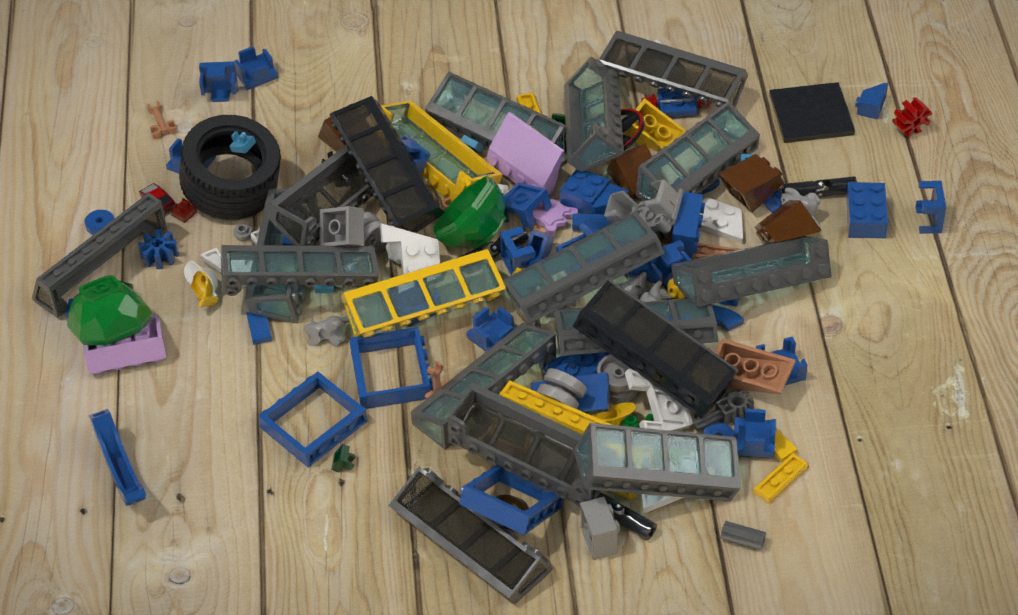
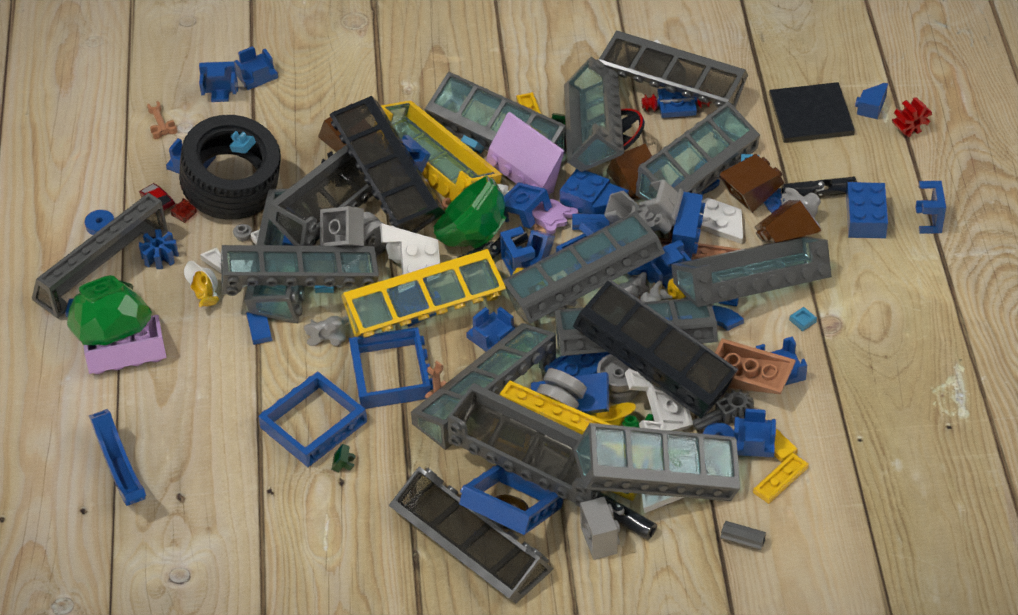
(658, 128): yellow slope -> none
(803, 319): none -> dark azure tile

